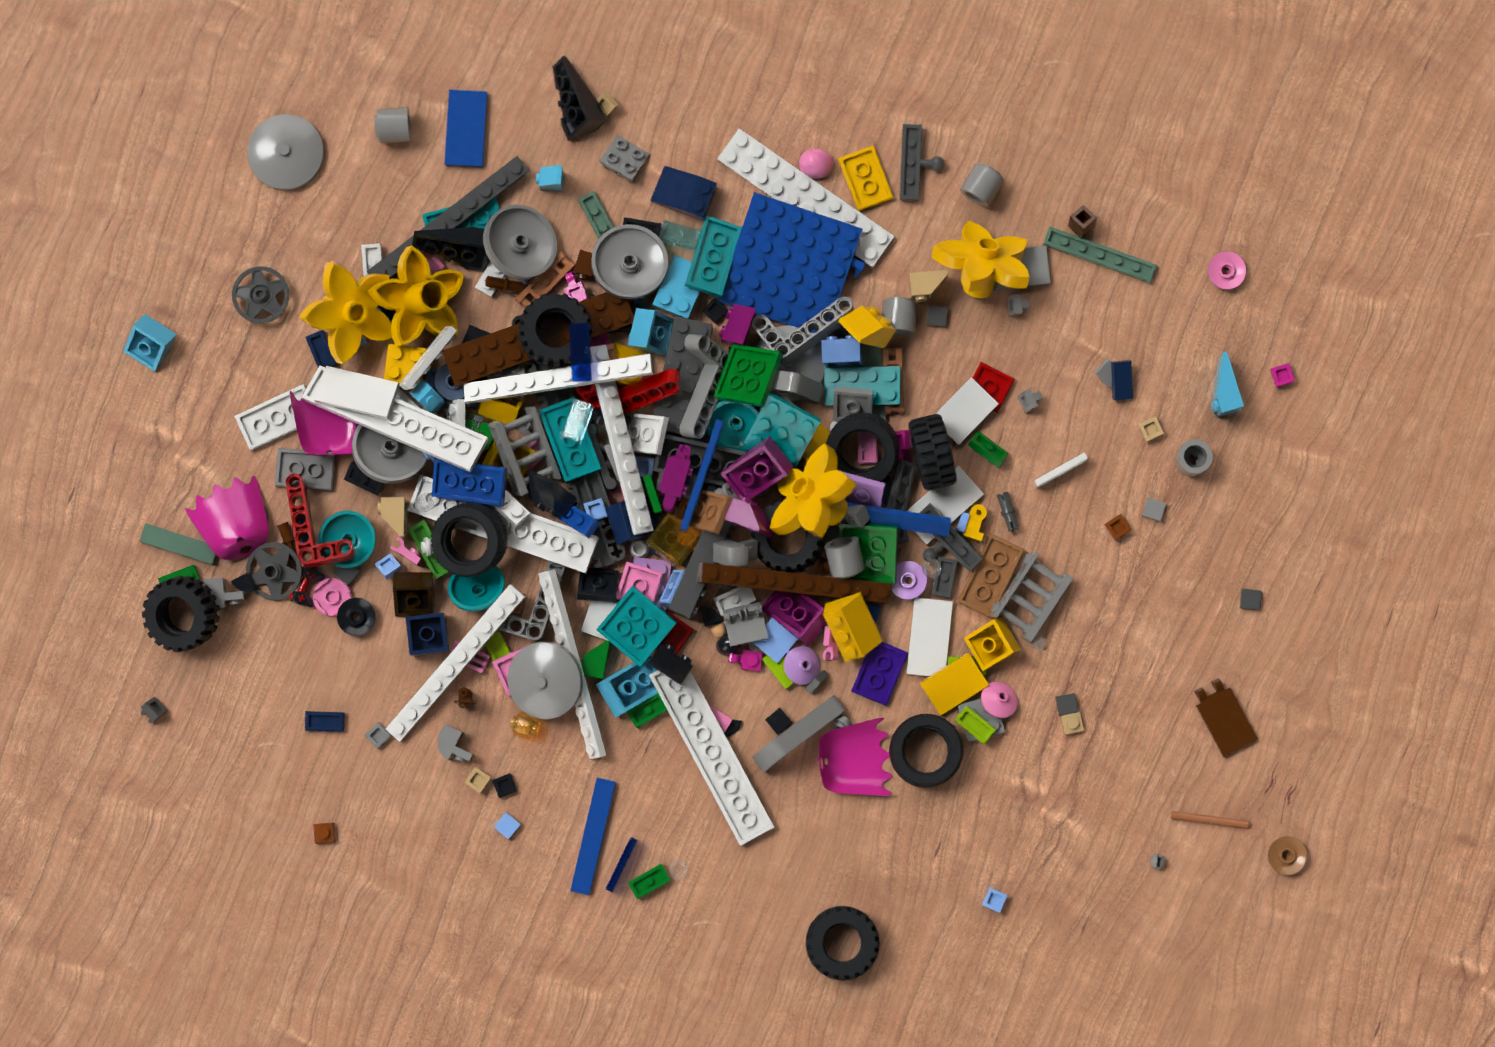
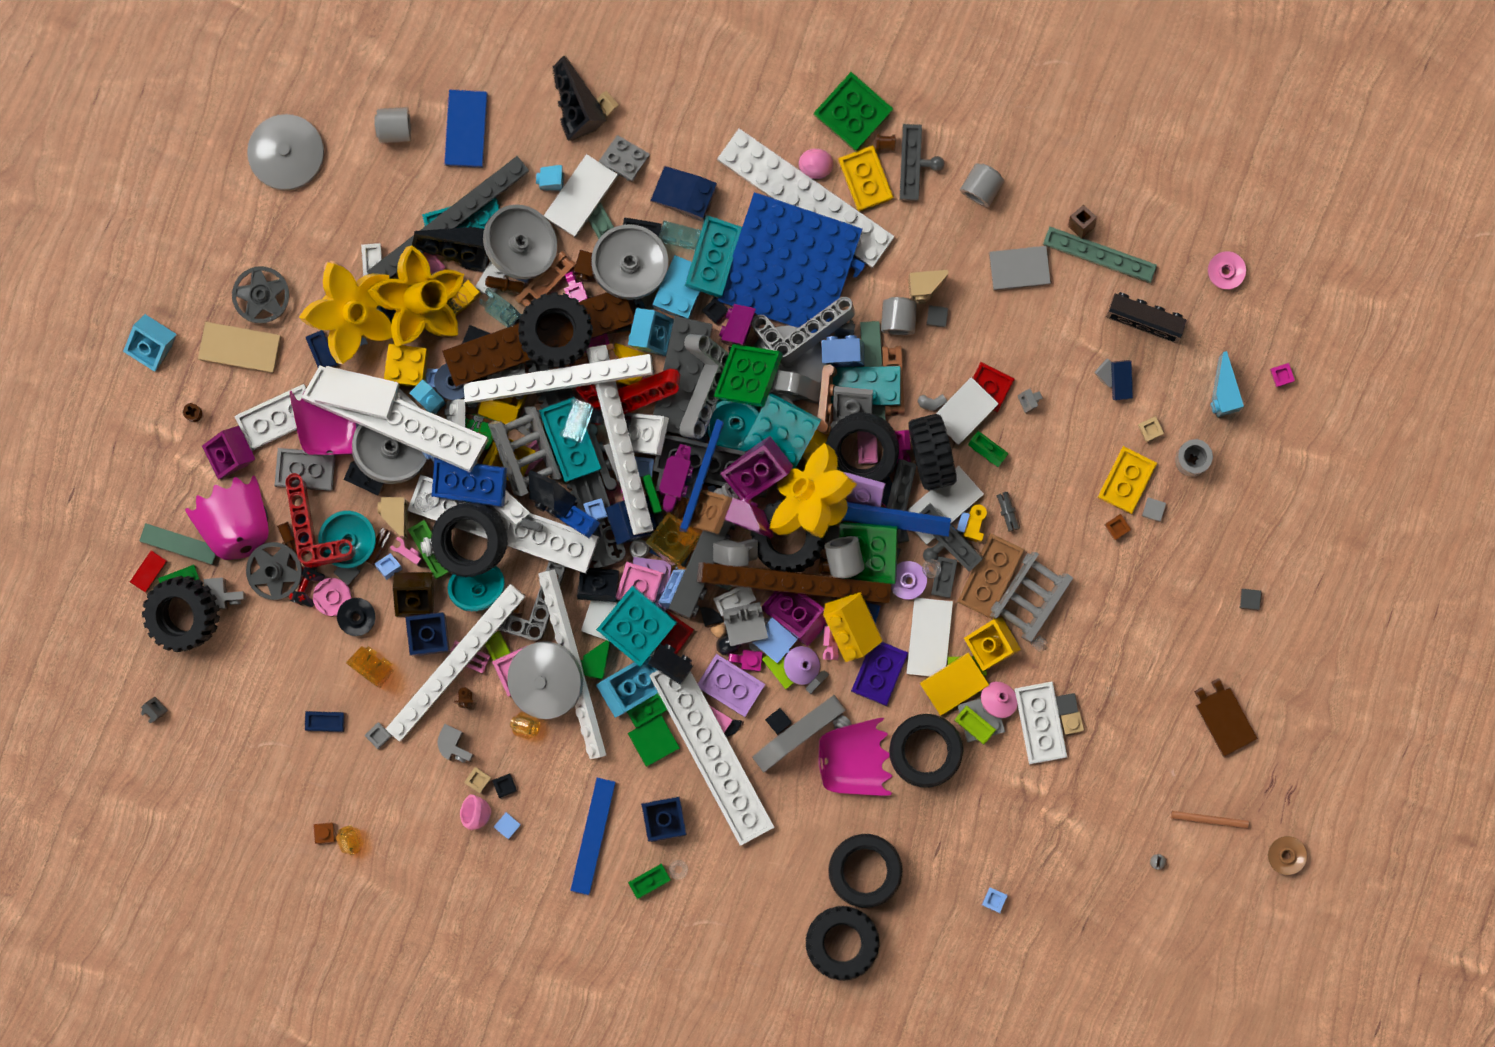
(148, 571): none -> red tile
(198, 414): none -> reddish brown bush
(228, 452): none -> magenta slope
(239, 347): none -> tan tile
(244, 583): black tile -> none
(349, 840): none -> clear yellow head
(370, 666): none -> clear yellow slope
(381, 541): none -> reddish brown axle
(423, 364): white plate -> none
(466, 296): none -> yellow leg
(474, 812): none -> bright pink hat
(499, 308): none -> clear light blue hinge
(532, 525): none -> dark grey tile
(580, 195): none -> white tile
(580, 352): clear blue plate -> none
(621, 864): clear blue tile -> none
(653, 740): none -> green tile
(663, 819): none -> dark blue brick
(730, 685): none -> lavender plate
(826, 392): none -> nougat plate
(853, 111): none -> green plate
(857, 515): light grey slope -> none
(868, 326): yellow slope -> none
(885, 142): none -> reddish brown bush
(893, 865): none -> black tyre
(931, 404): none -> light grey arm
(984, 260): yellow plant -> none
(1016, 305): light grey tile -> none
(1040, 723): none -> white tile
(1060, 470): white tile -> none
(1127, 480): none -> yellow tile
(1146, 318): none -> black slope

